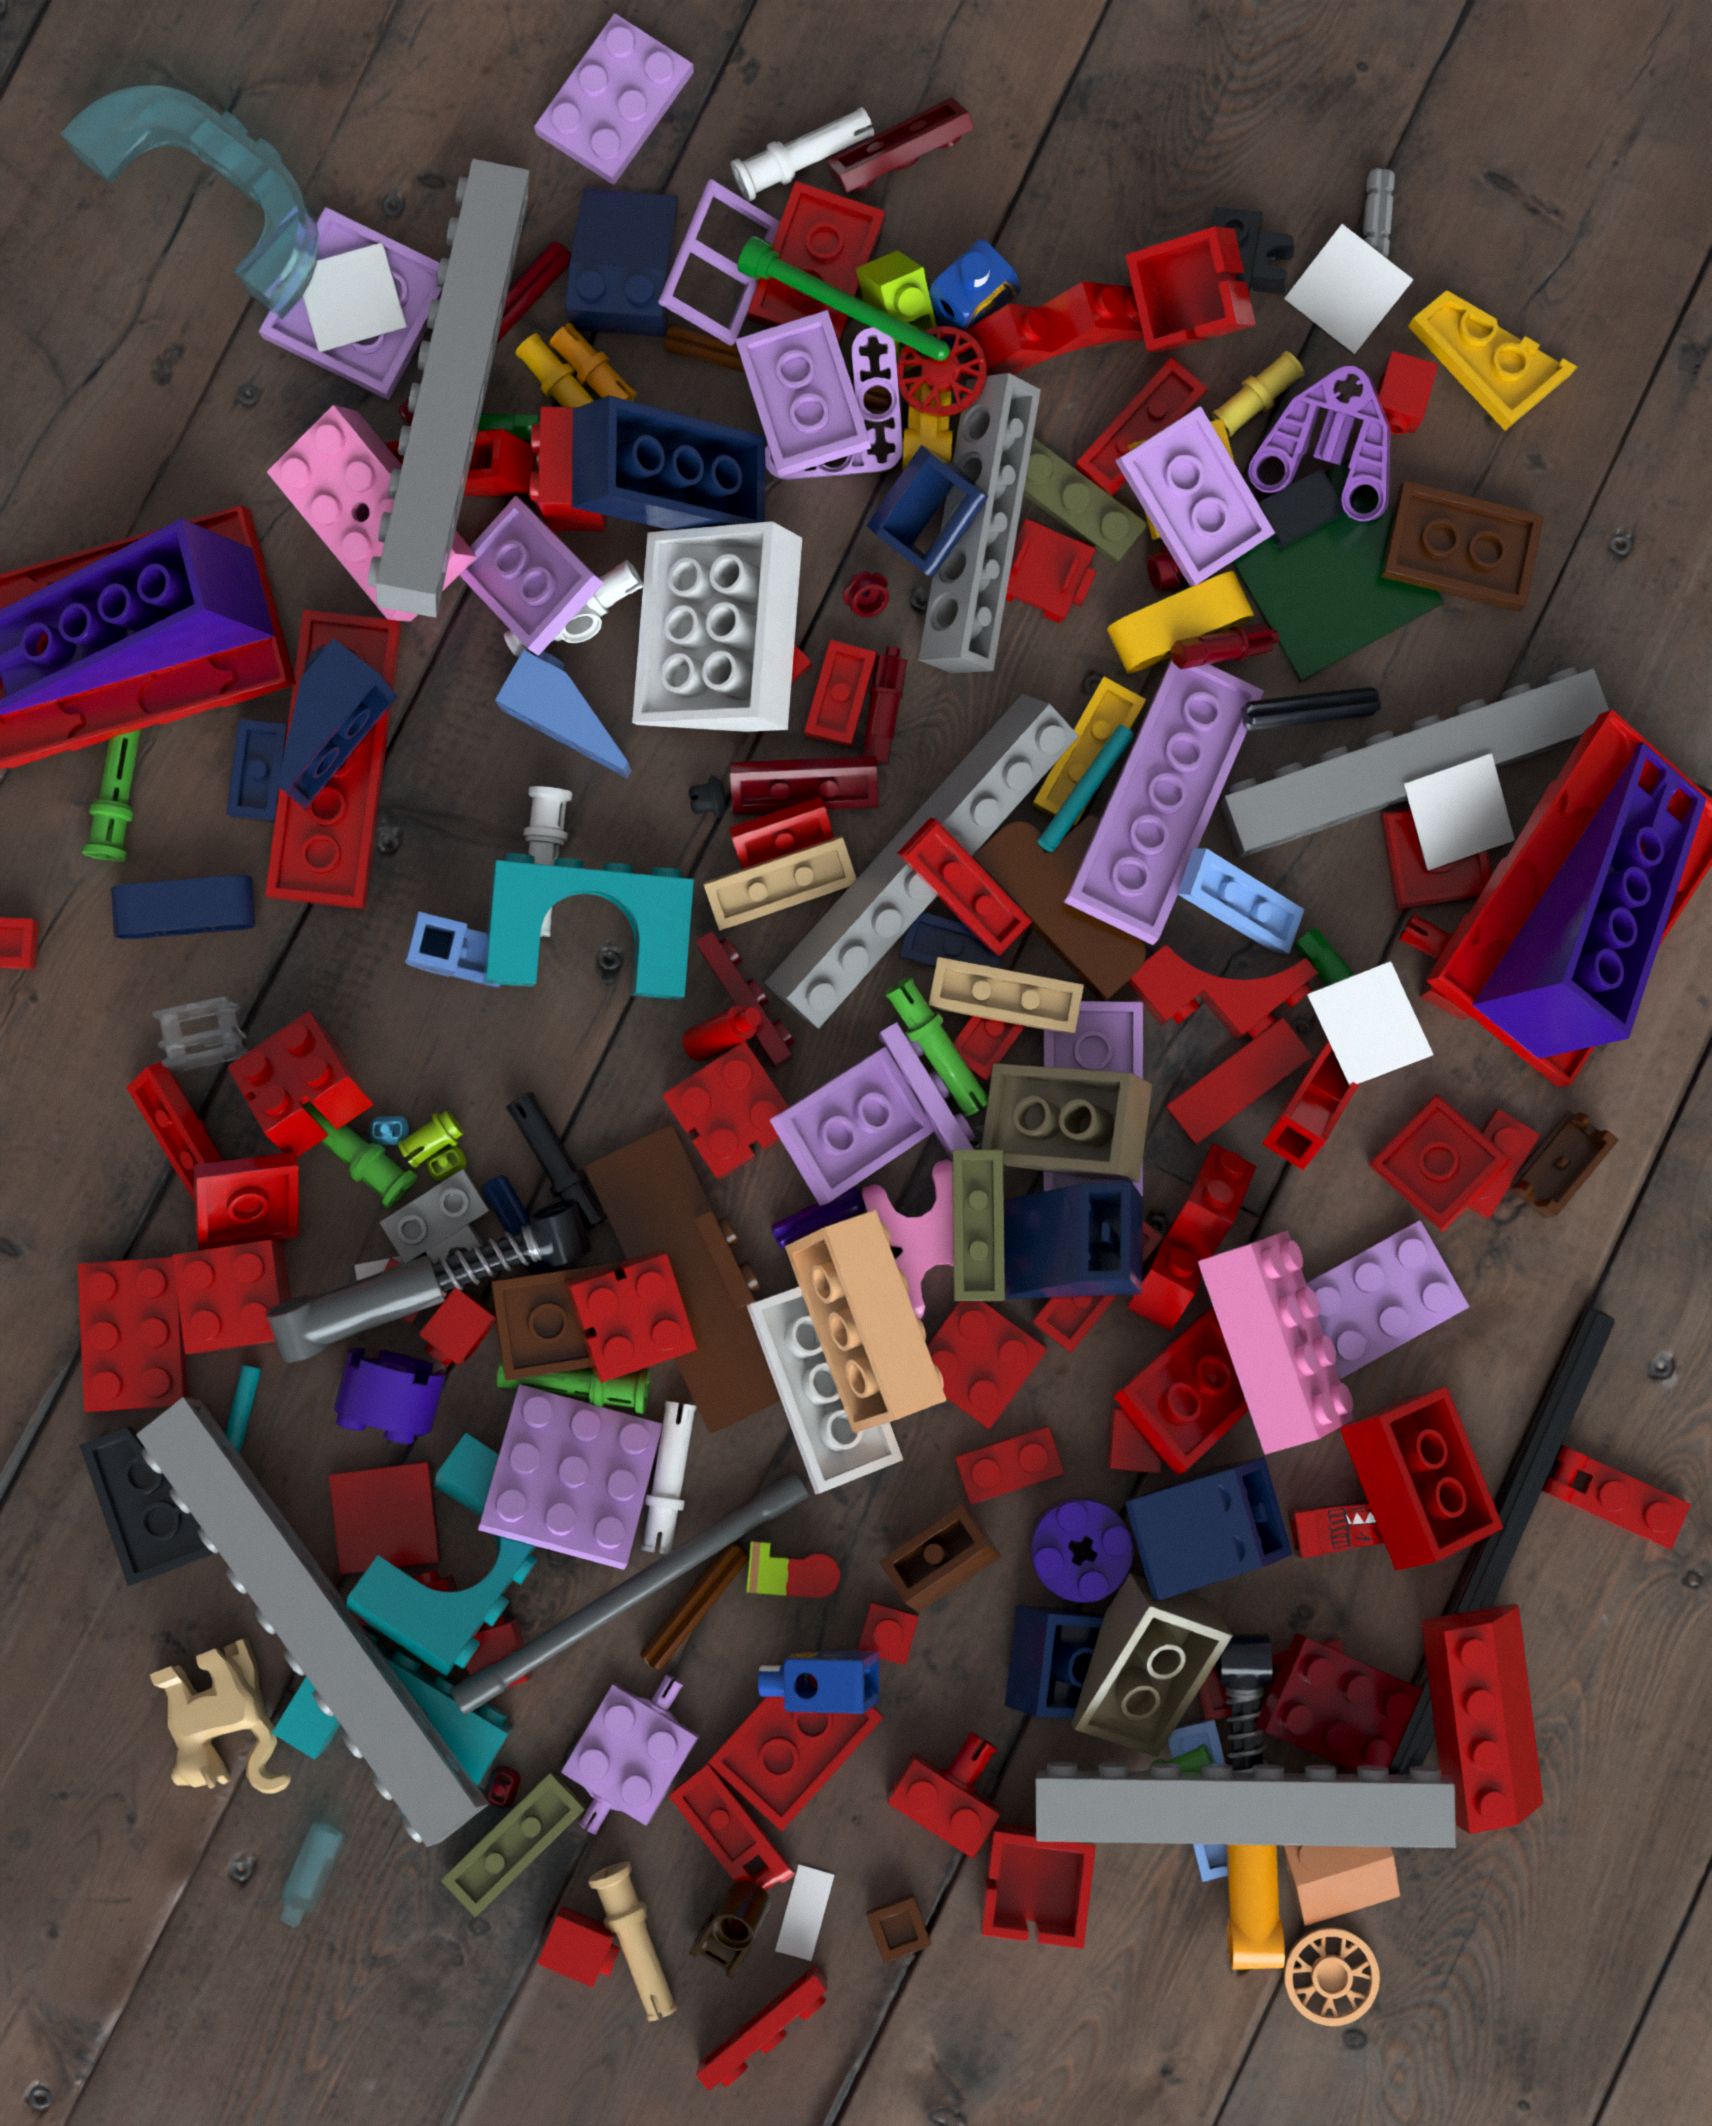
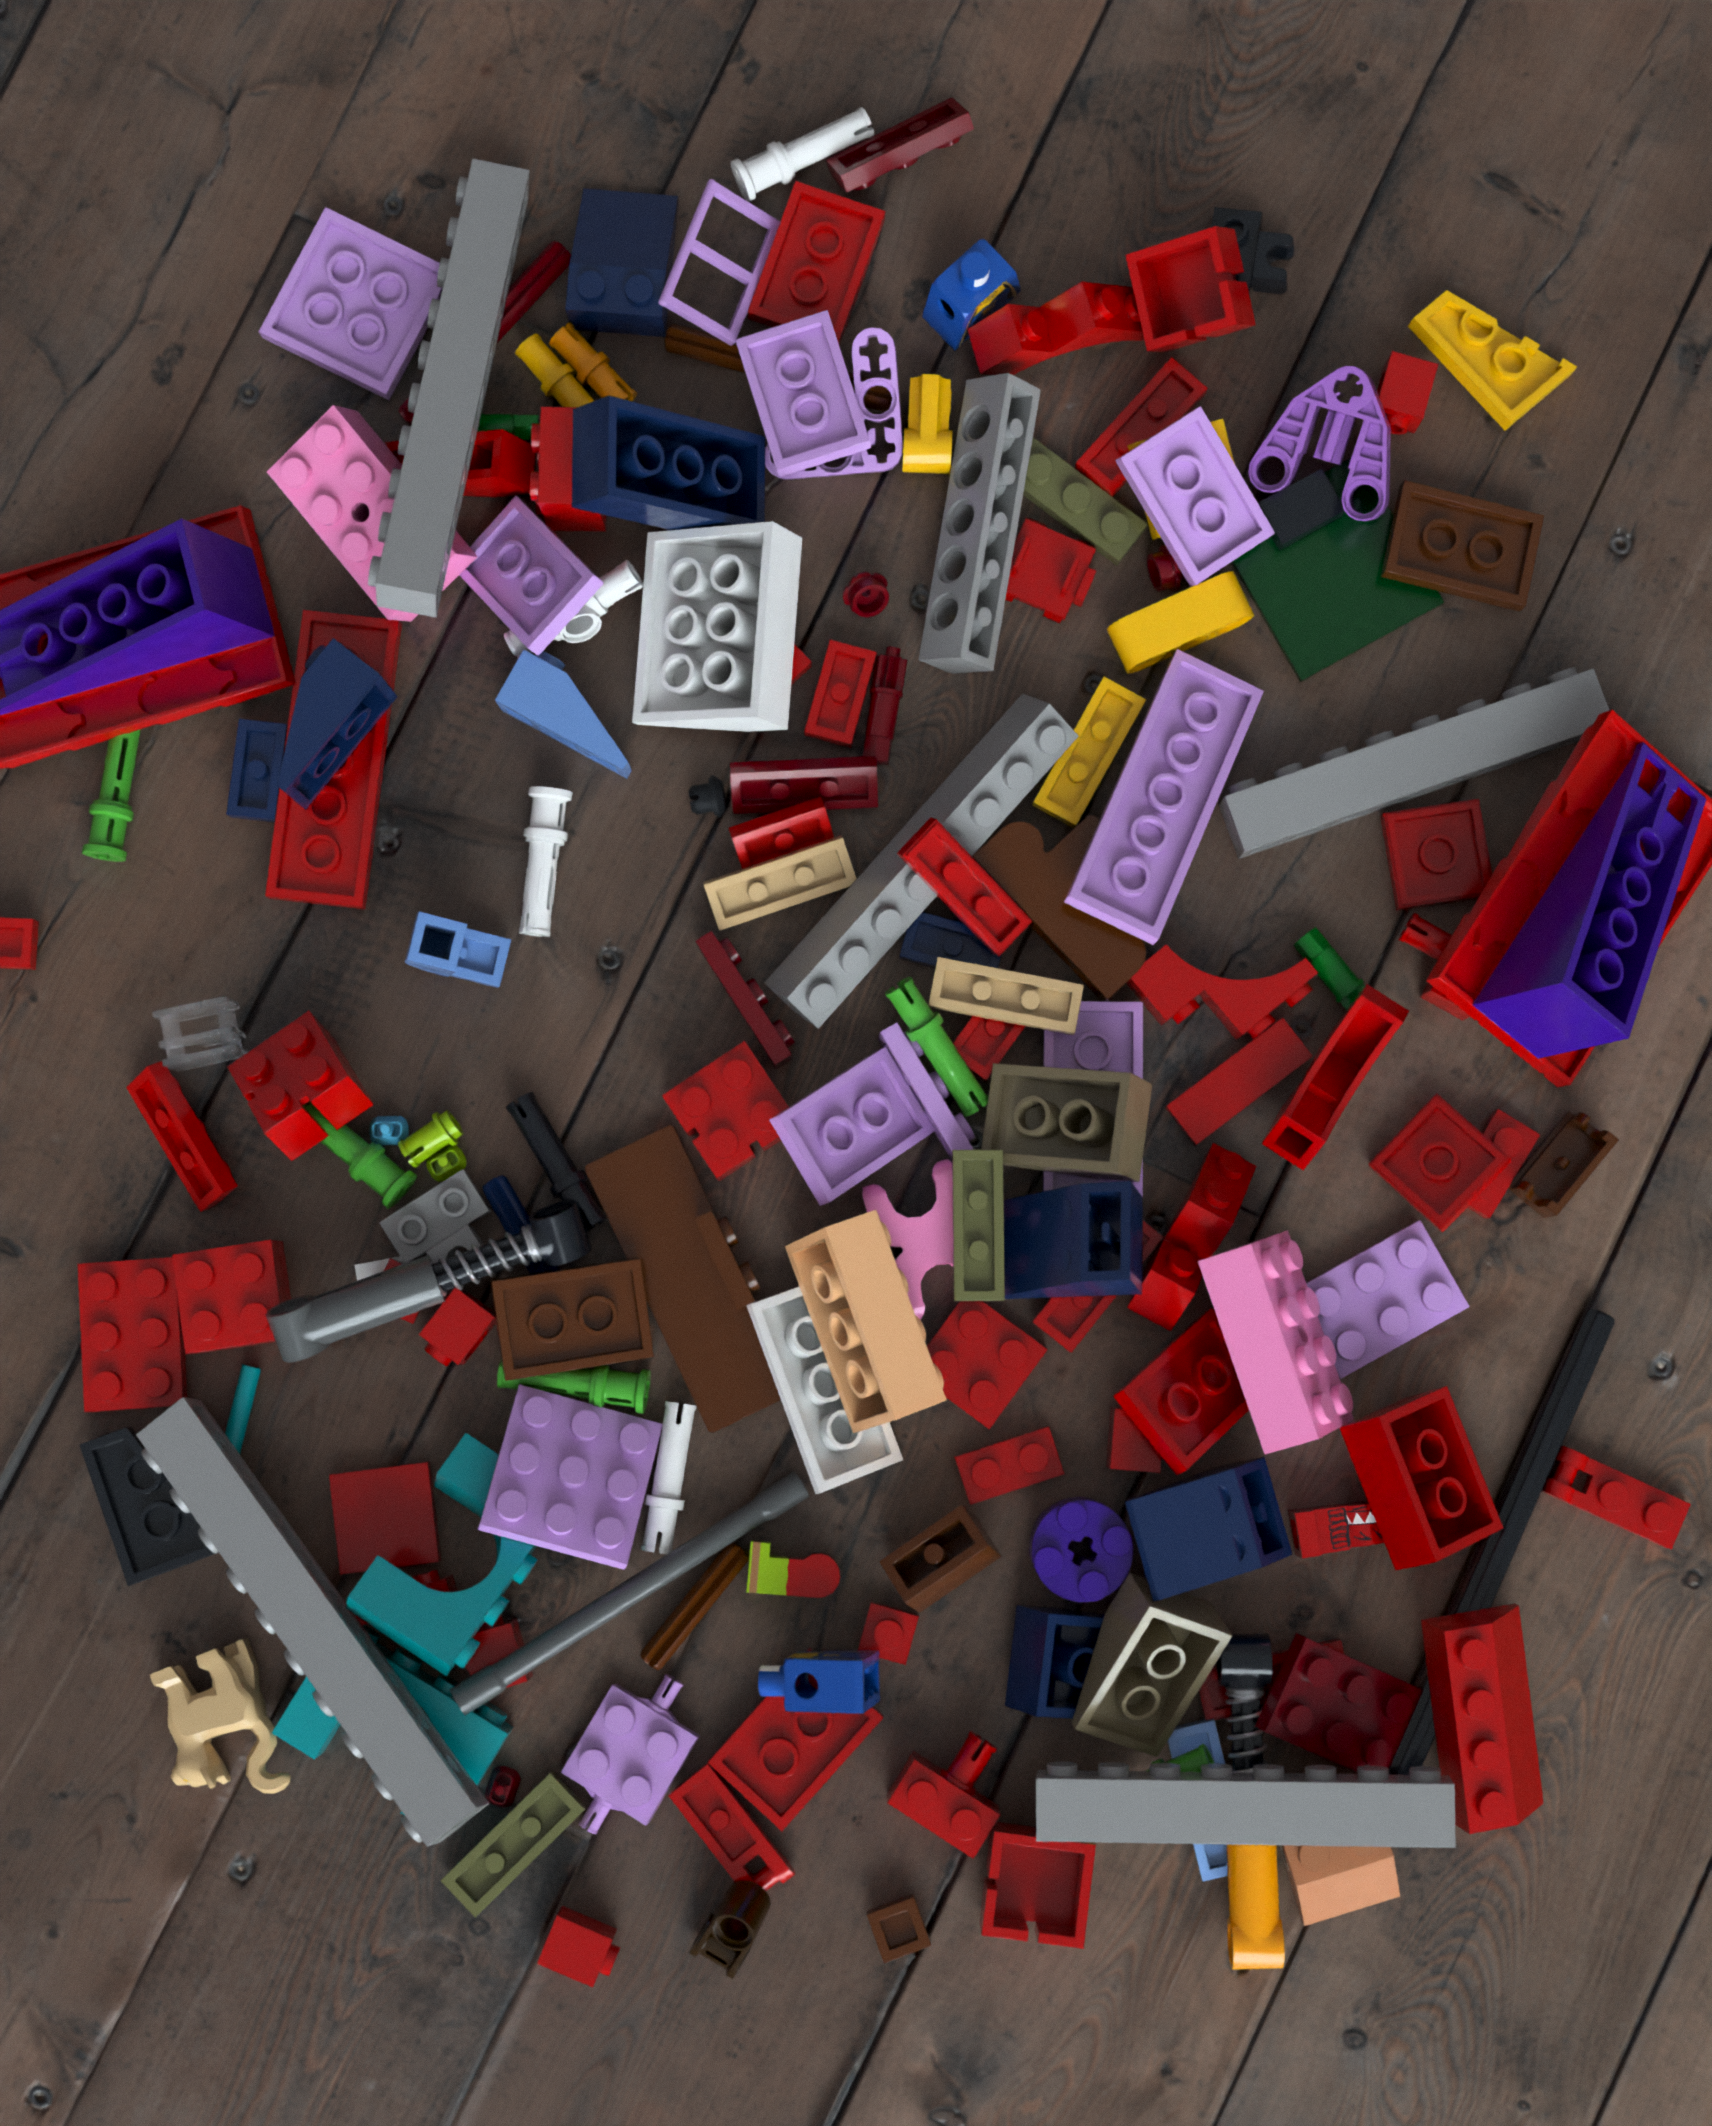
(152, 116): clear light blue arch -> none
(183, 907): dark blue beam -> none
(246, 1200): red plate -> none
(310, 1871): clear light blue cylinder -> none
(353, 298): white sticker -> none
(388, 1394): dark purple brick -> none
(614, 99): lavender plate -> none
(626, 1918): tan pin -> none
(634, 1318): red piece -> none
(653, 904): teal arch -> none
(721, 1032): red cylinder -> none
(761, 260): green piece -> none
(764, 2029): red plate -> none
(804, 1912): white sticker -> none
(817, 1217): dark purple axle -> none
(900, 289): lime slope -> none
(914, 502): dark blue tile -> none
(943, 375): red wheel -> none
(1085, 788): teal bar -> none
(1224, 646): dark red piece -> none
(1240, 901): light blue plate -> none
(1259, 392): light yellow pin -> none
(1310, 708): black axle -> none
(1331, 1976): light nougat wheel -> none
(1348, 289): white sticker -> none
(1370, 1024): white sticker -> none
(1379, 209): light grey axle -> none
(1459, 811): white sticker -> none

